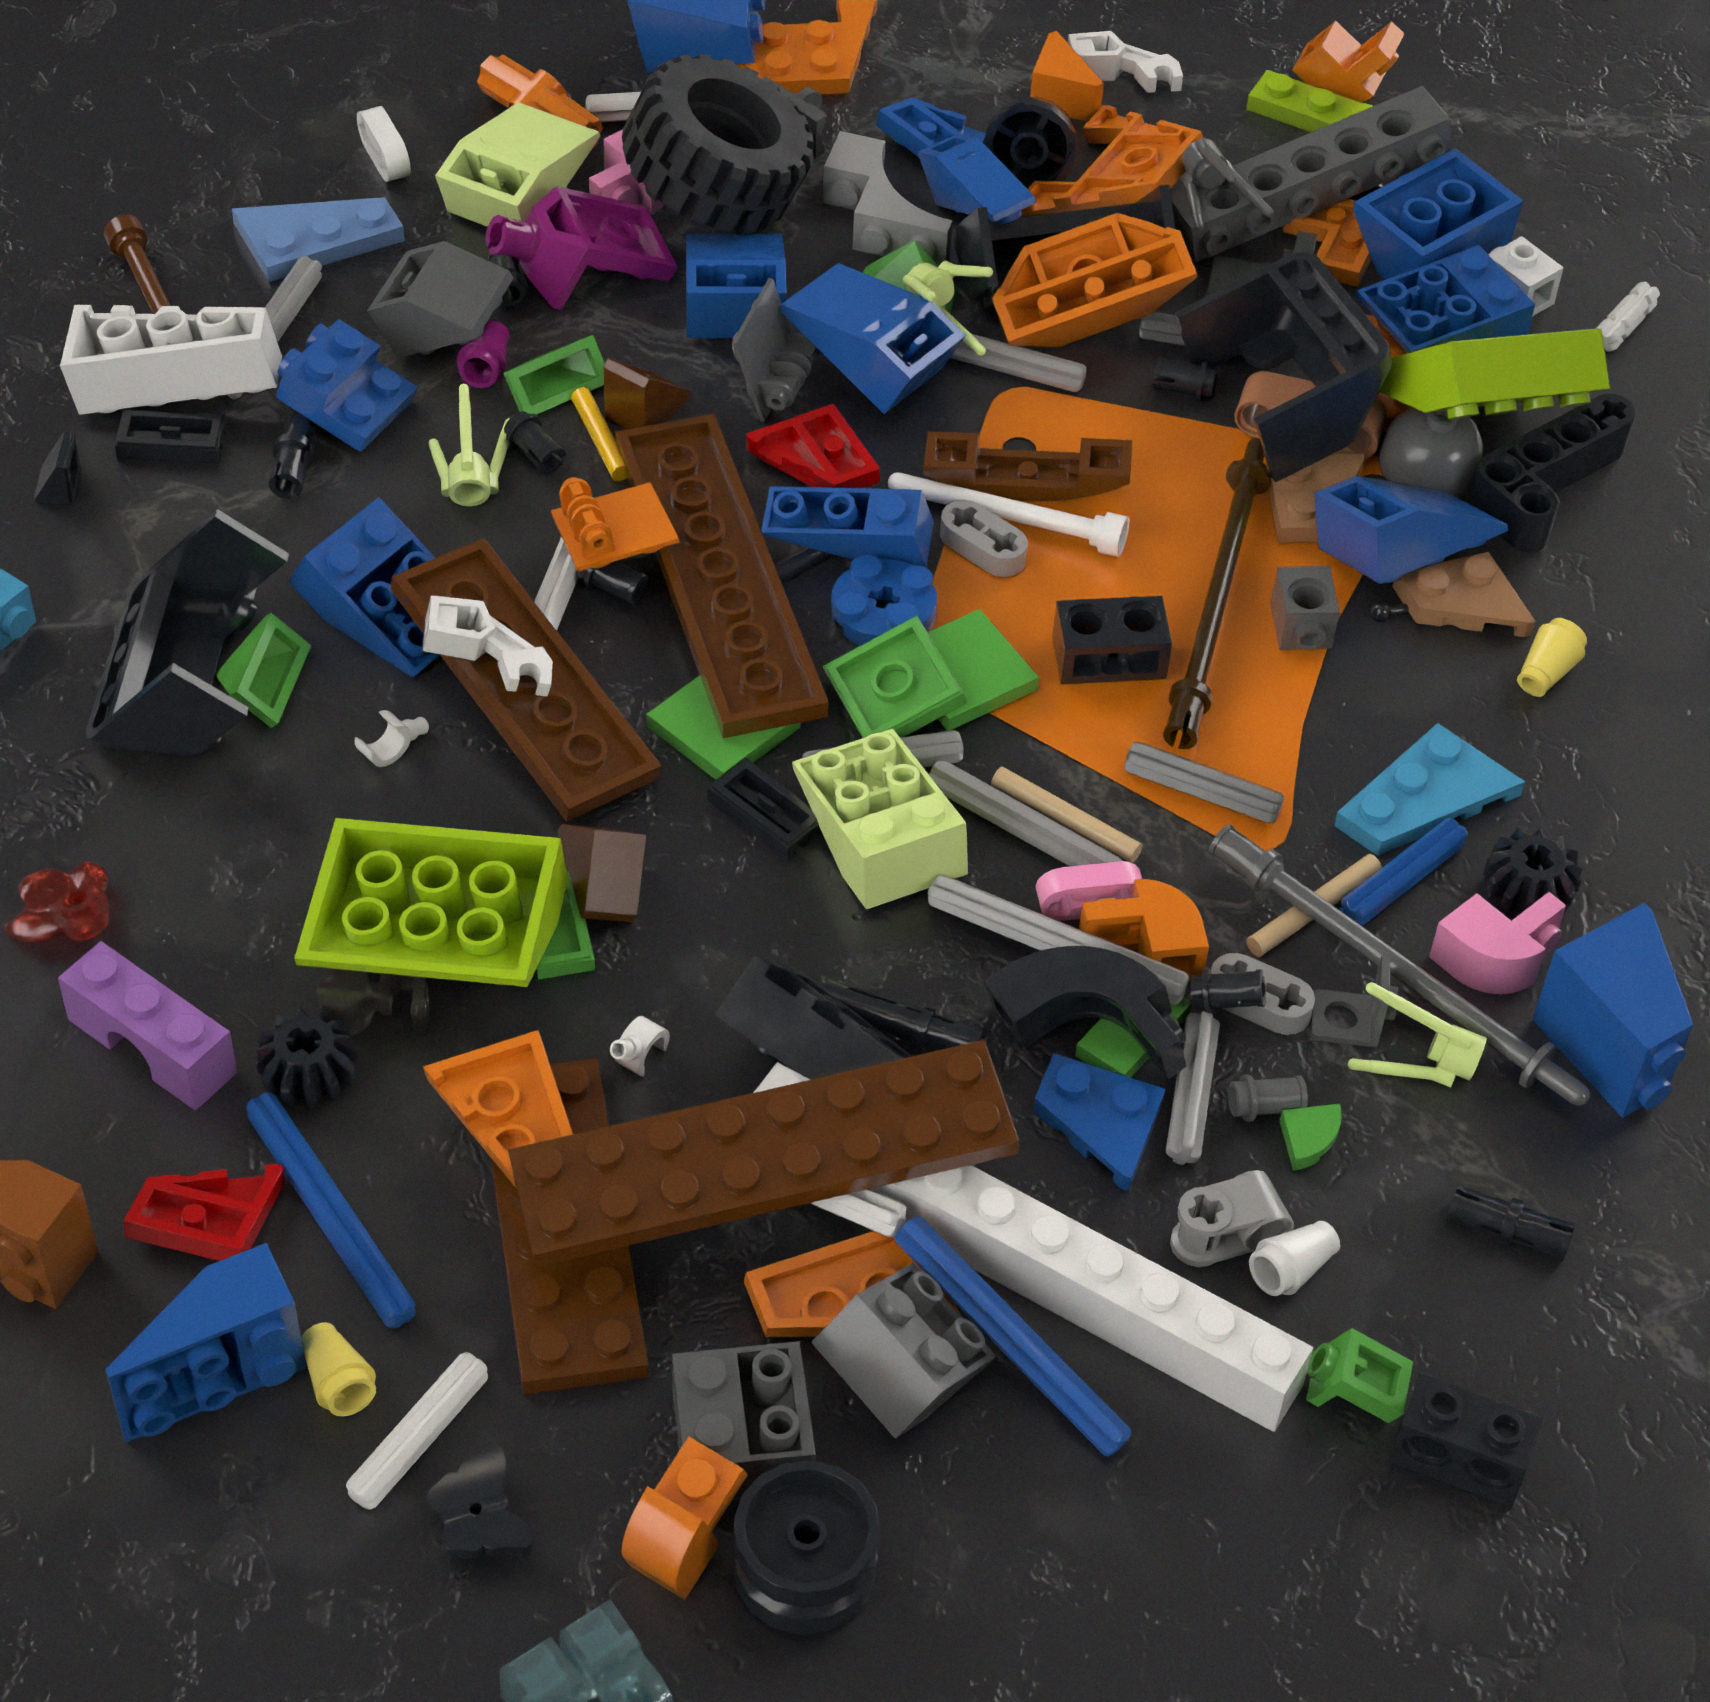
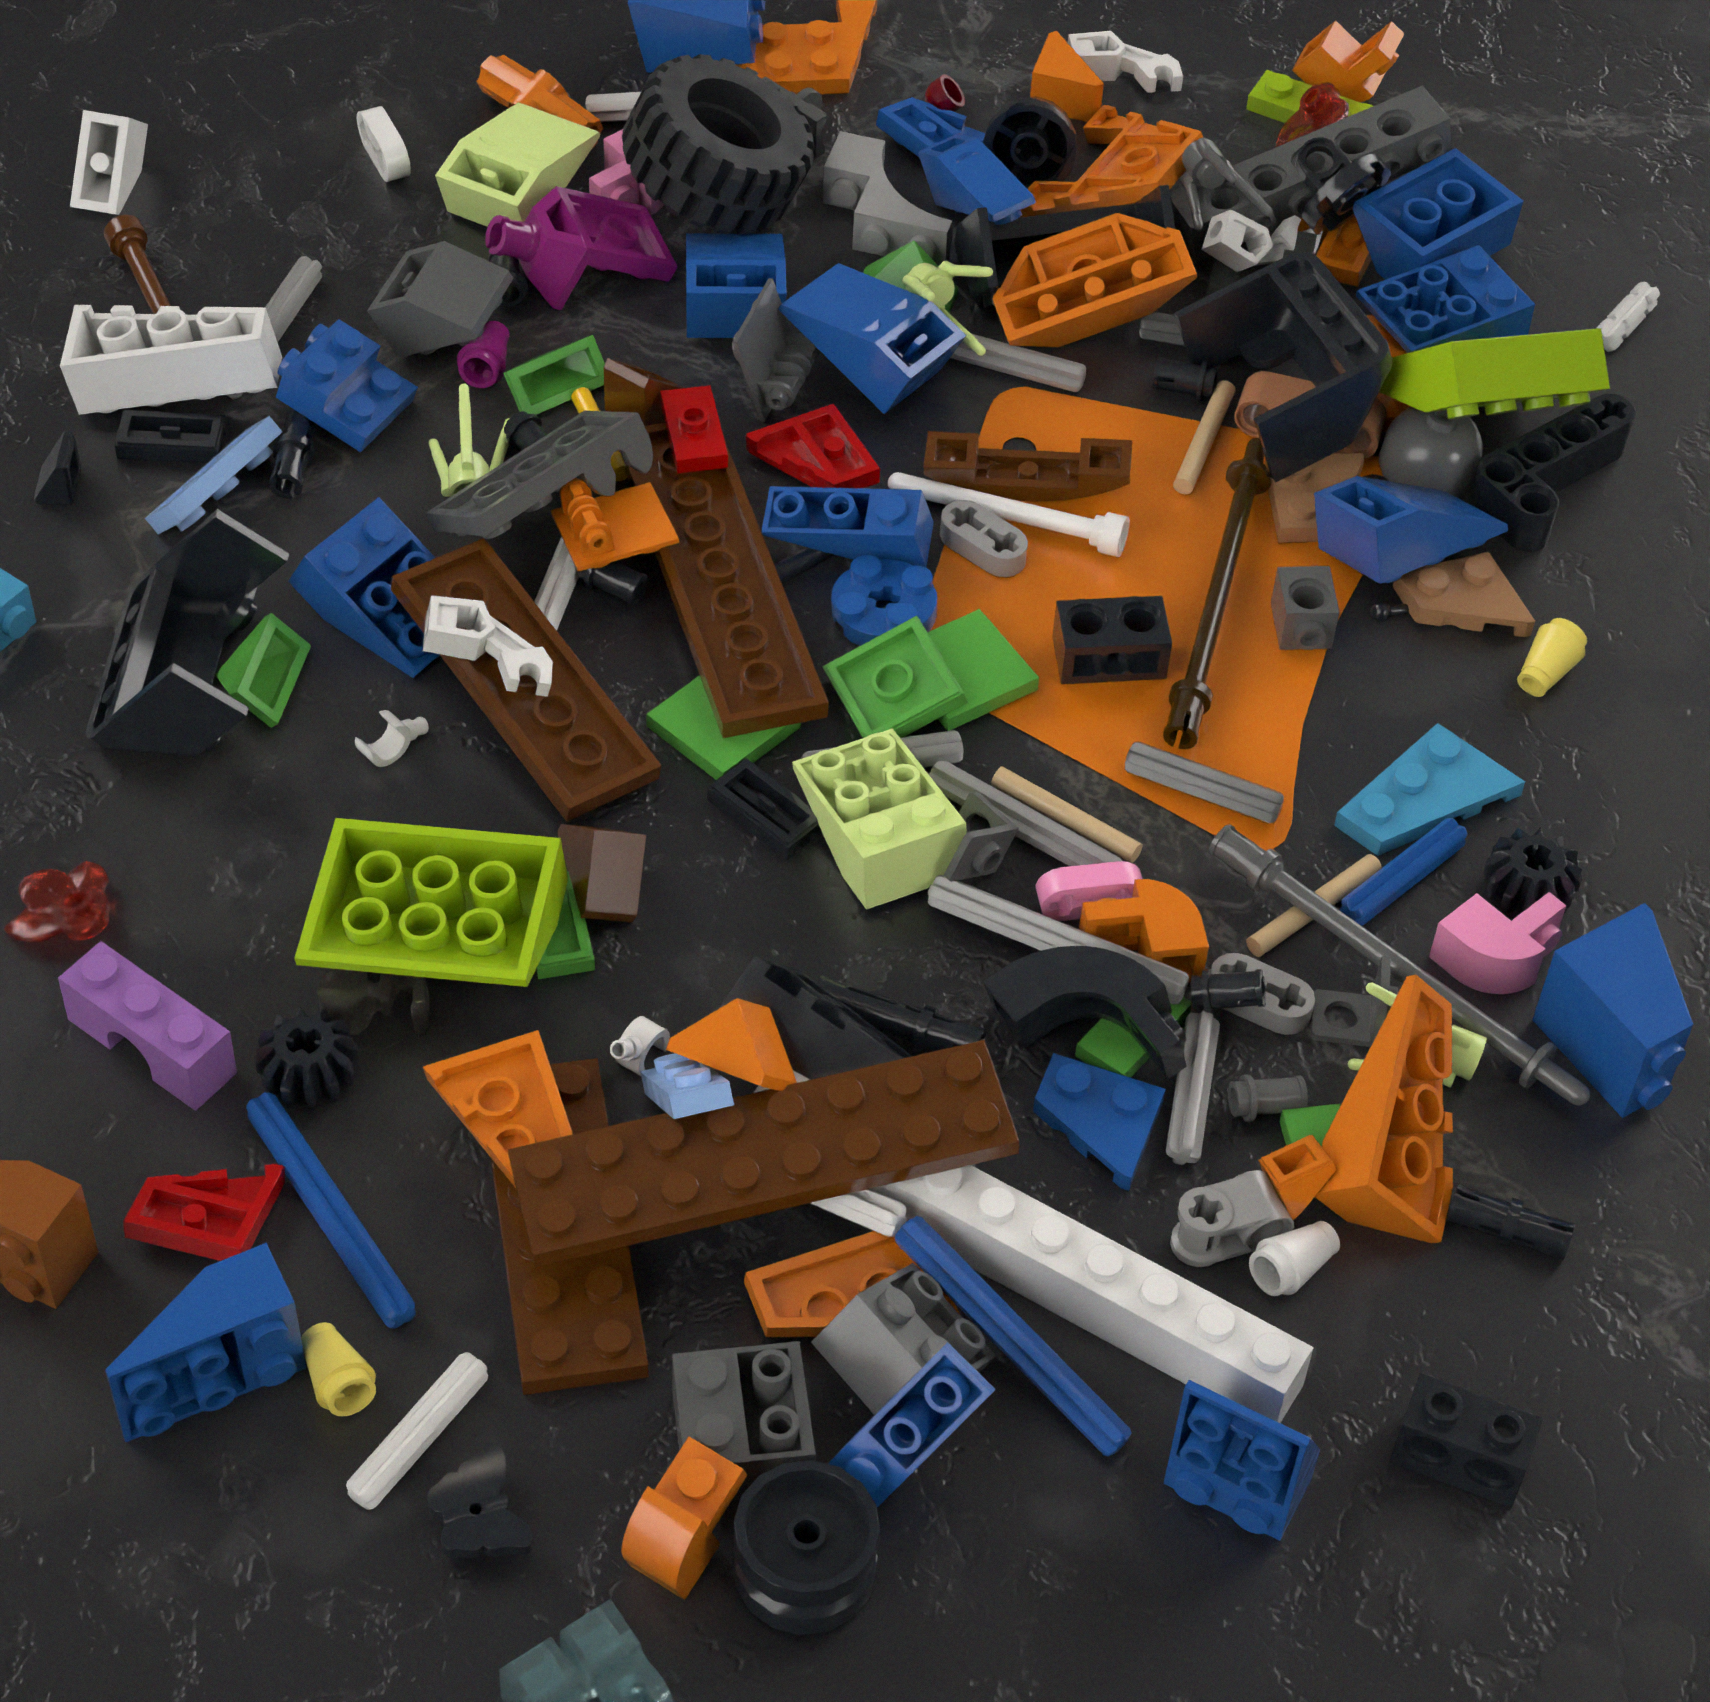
(107, 161): none -> white slope
(215, 478): none -> light blue plate
(316, 230): medium blue wing -> none
(528, 478): none -> dark grey hinge
(685, 1086): none -> light blue plate
(694, 429): none -> red plate
(740, 1042): none -> orange slope
(913, 1423): none -> blue slope
(945, 94): none -> dark red hinge
(981, 849): none -> dark grey bracket
(1204, 437): none -> tan bar
(1231, 229): none -> white piece
(1239, 1461): none -> blue slope
(1298, 1172): none -> orange slope
(1317, 109): none -> clear red plate
(1339, 186): none -> black tile
(1361, 1374): bright green bracket -> none
(1394, 1124): none -> orange wedge
(1531, 270): white brick -> none

